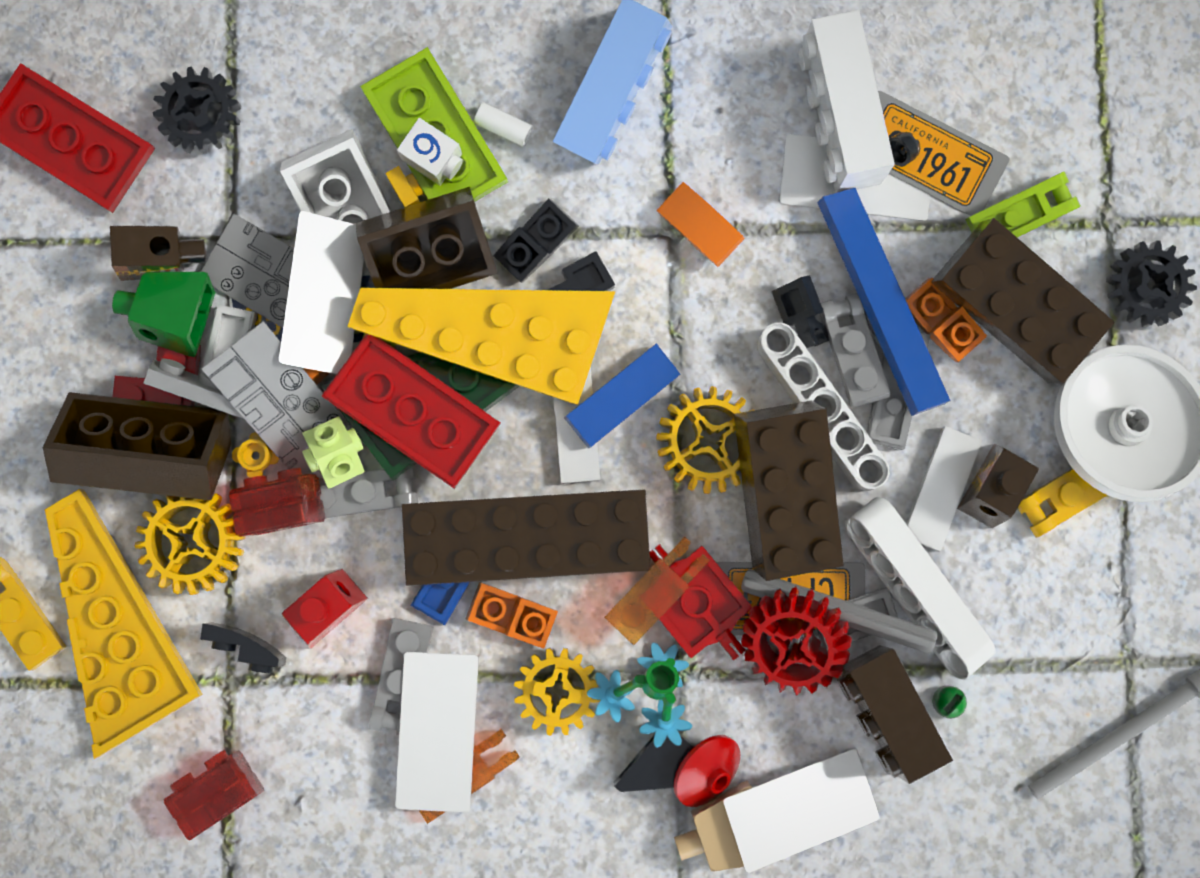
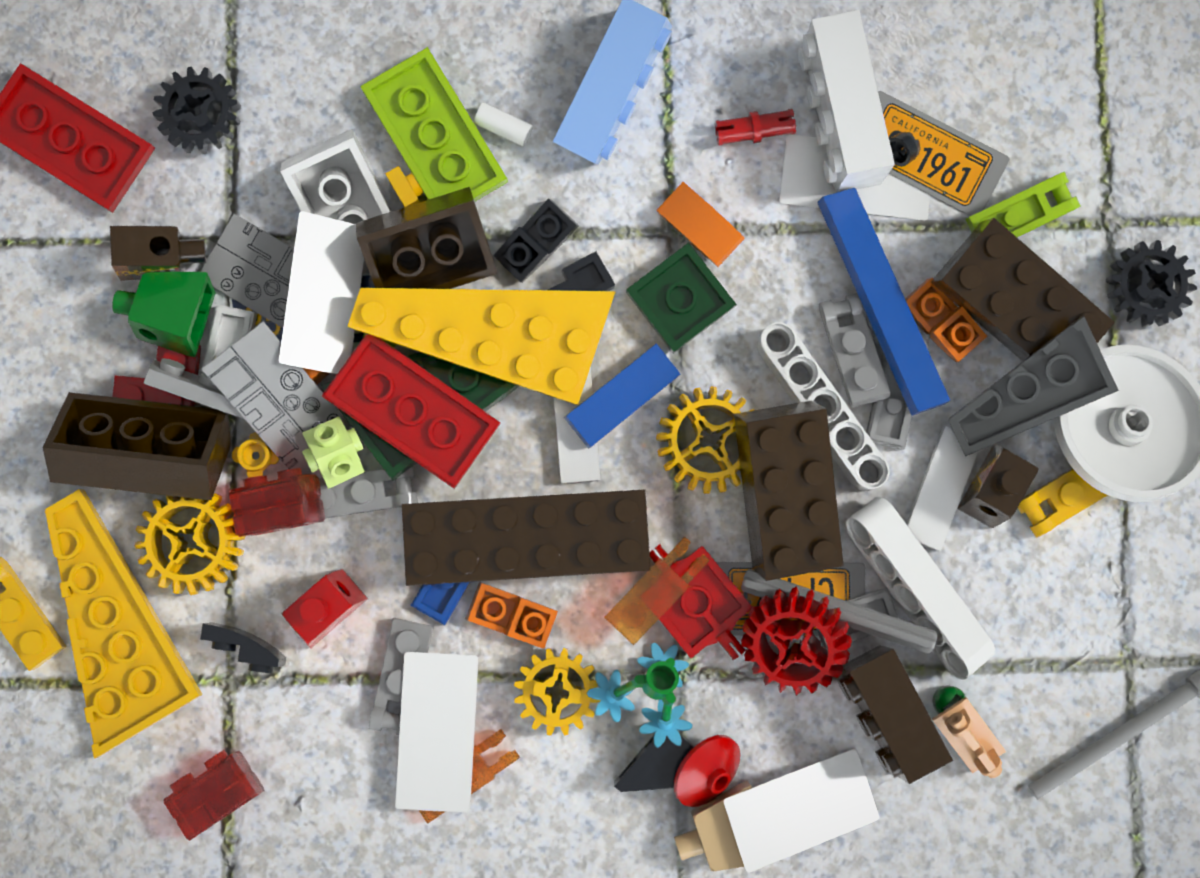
(431, 152): white brick -> none
(680, 298): none -> dark green plate
(755, 127): none -> red pin
(798, 307): black plate -> none
(971, 738): none -> light nougat hinge
(1044, 386): none -> dark grey wing

